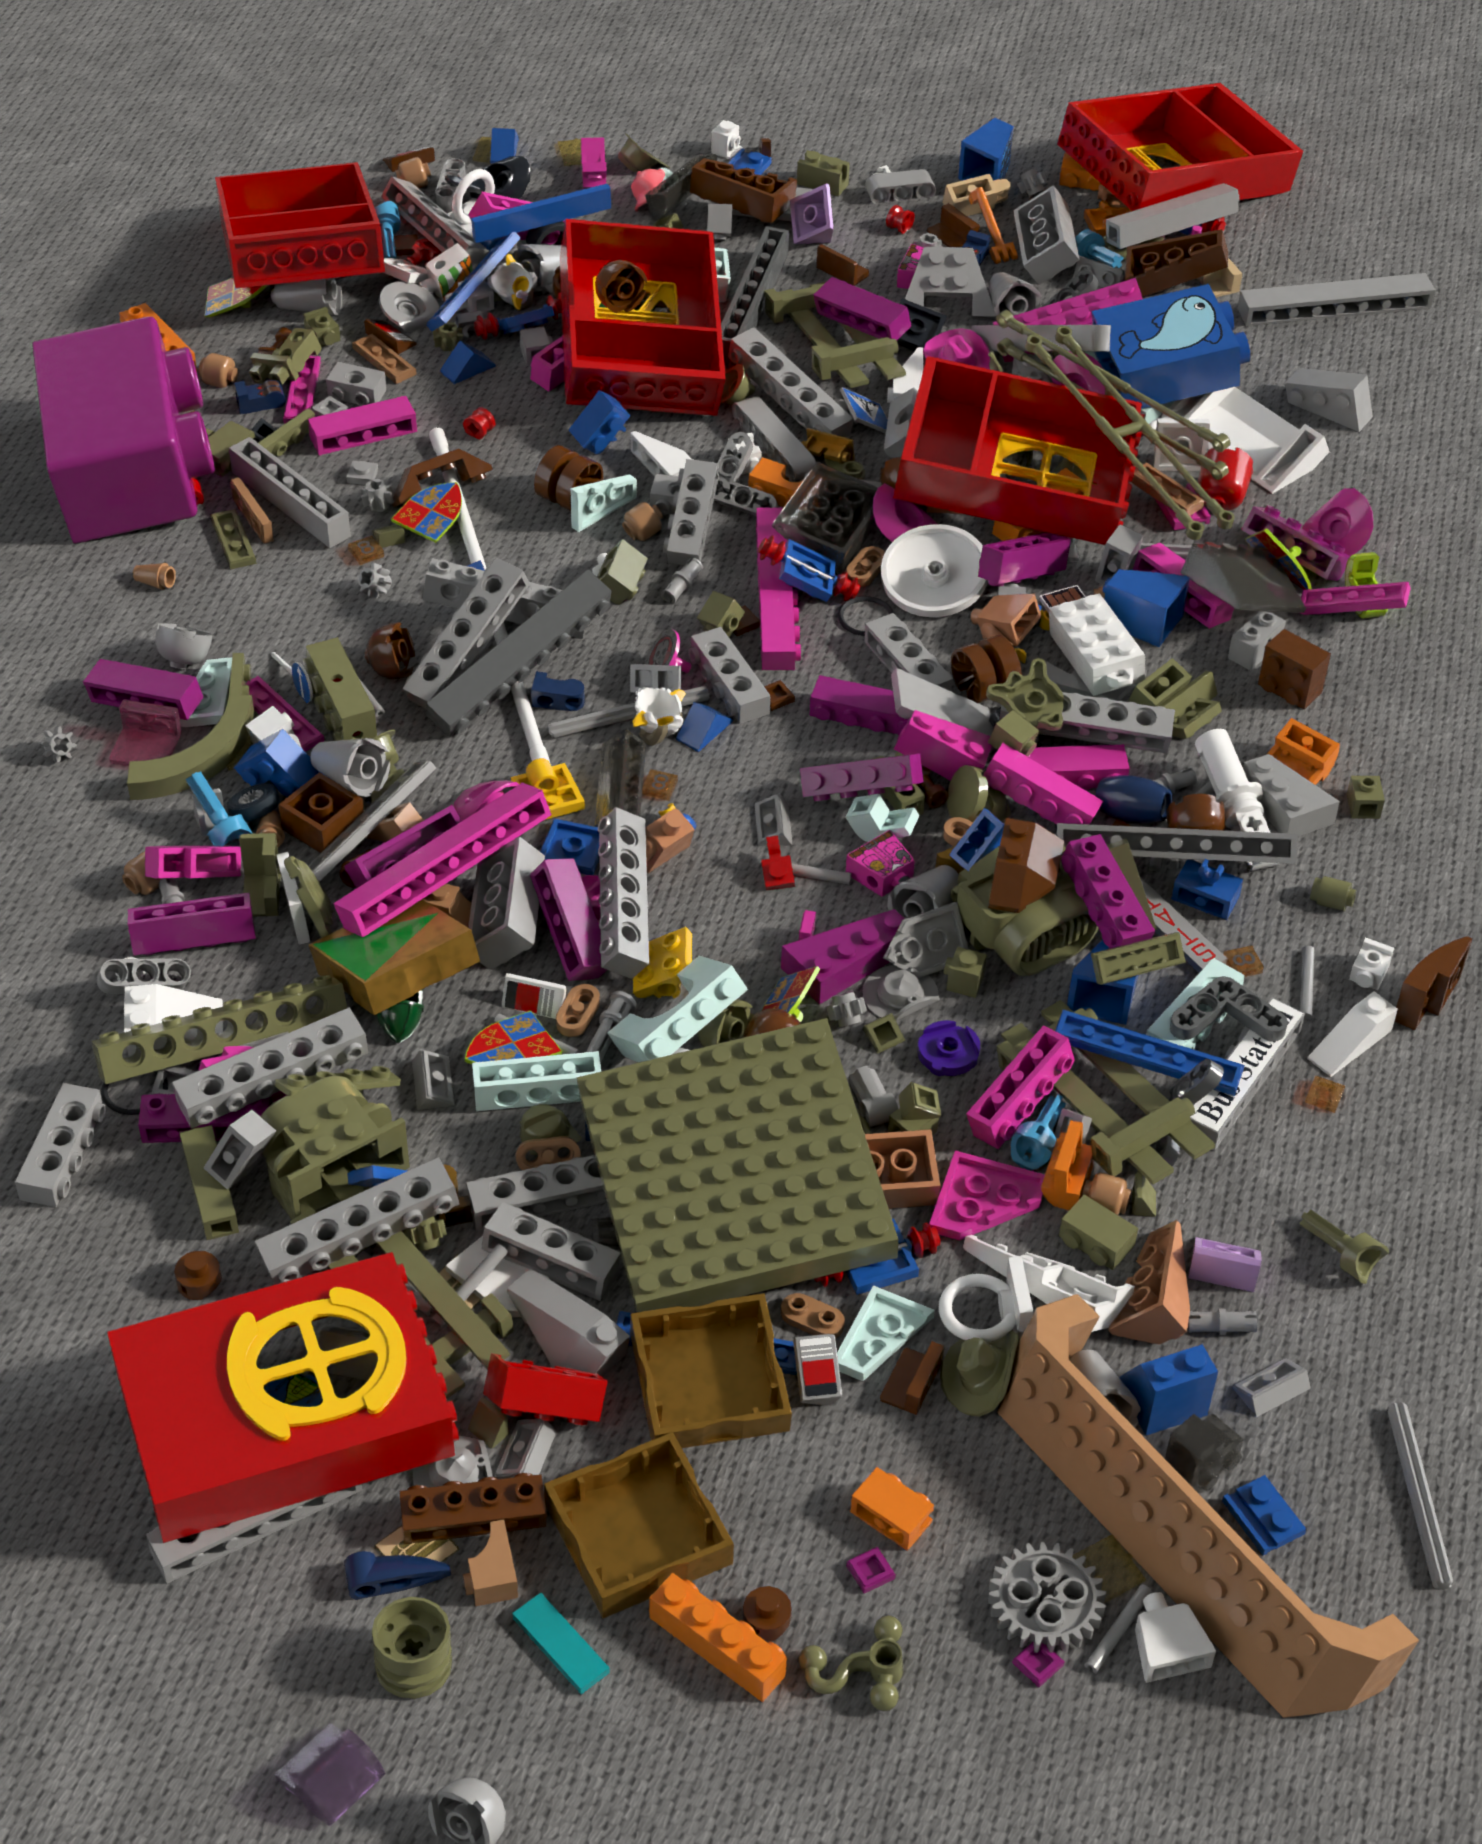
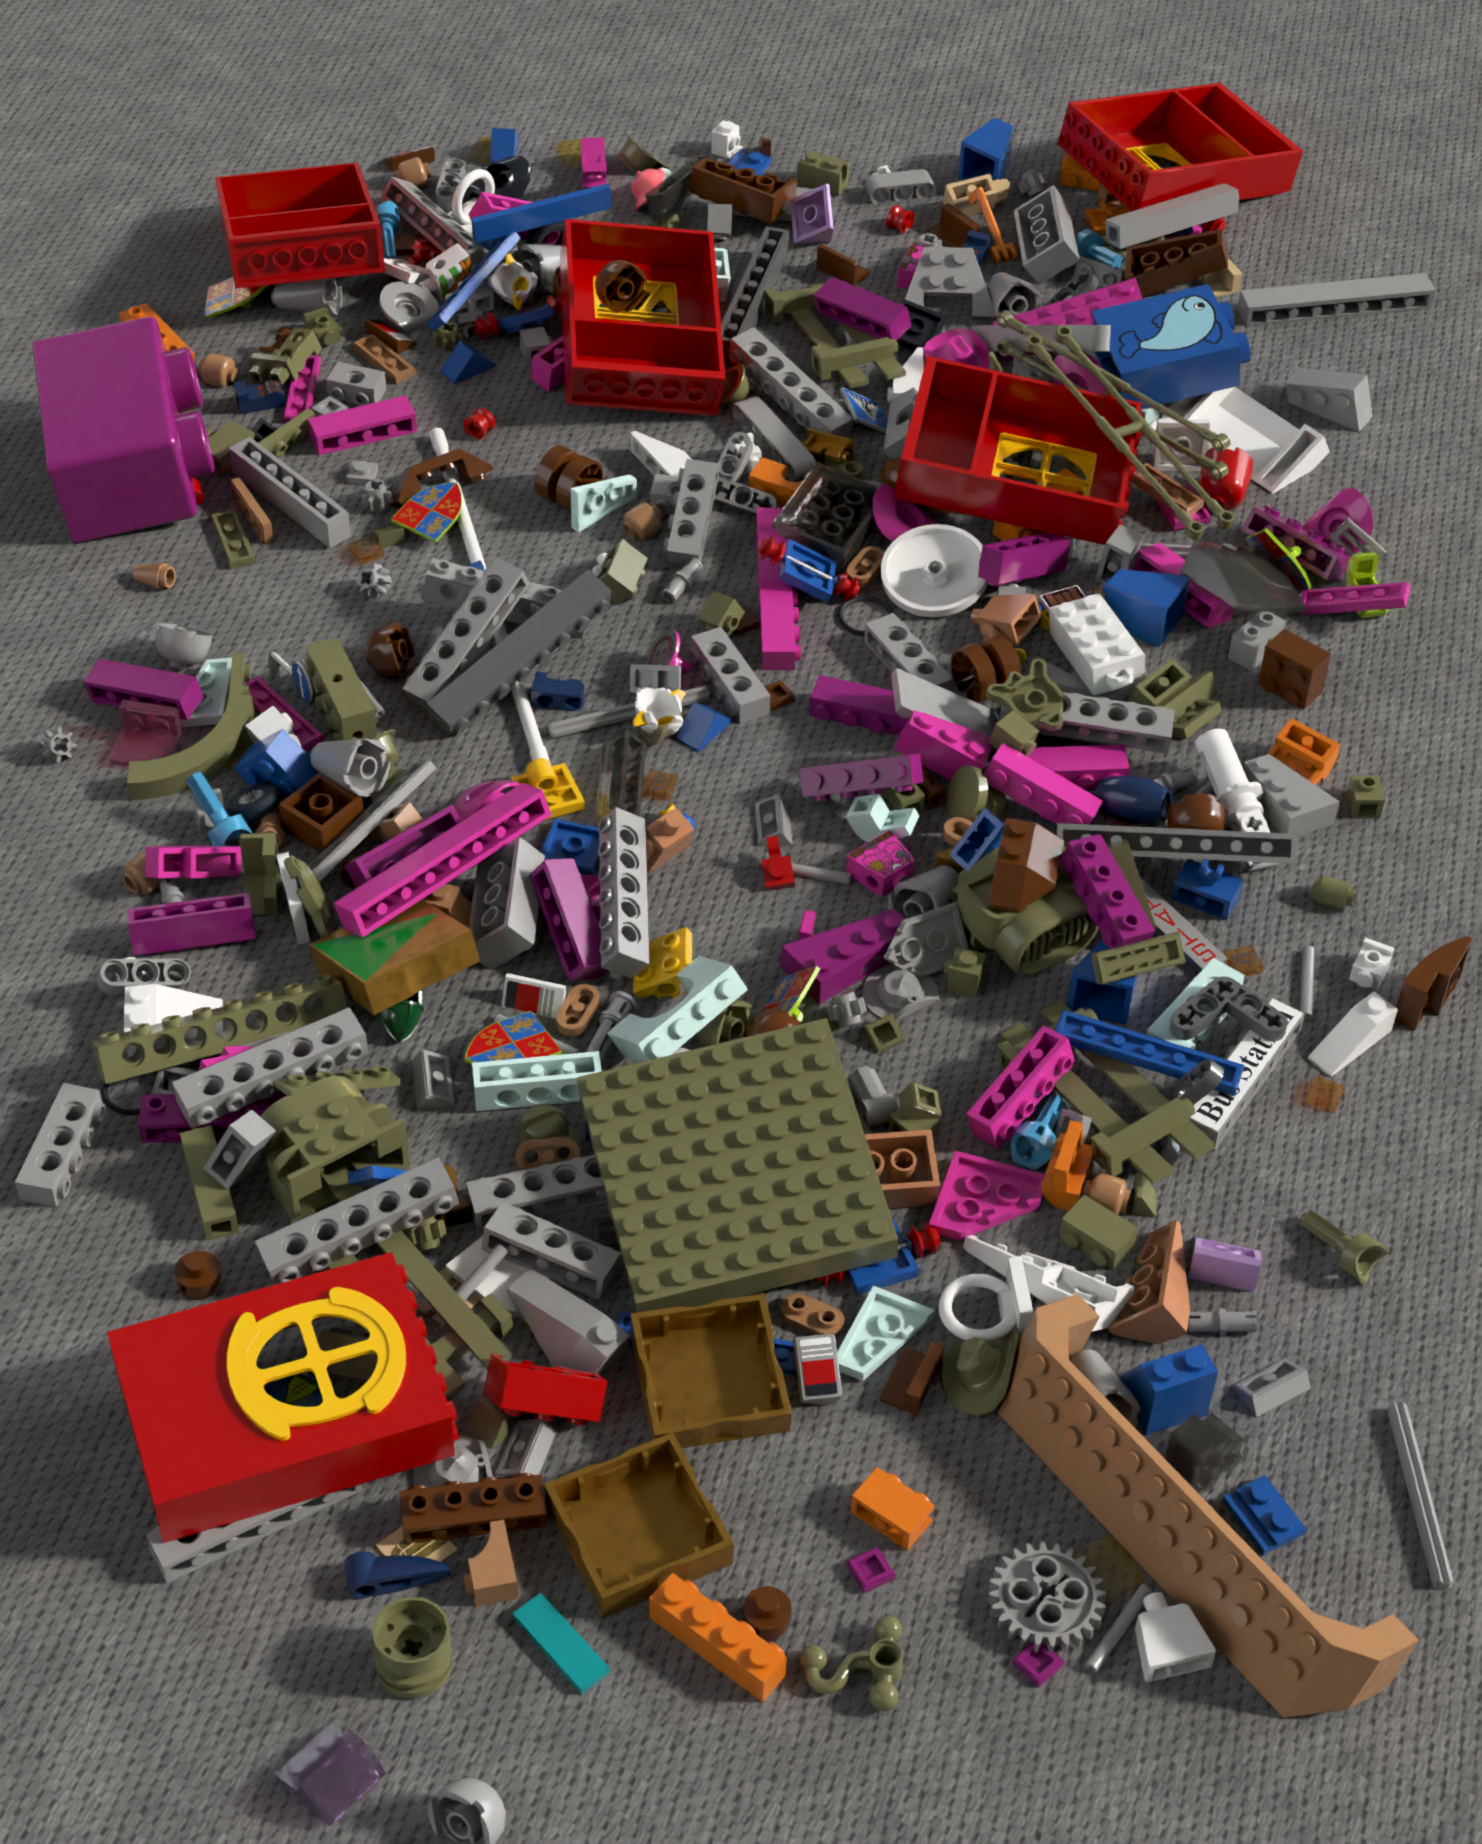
(599, 422): blue brick -> none
(945, 1062): dark purple plate -> none
(1341, 529): none -> light grey tile

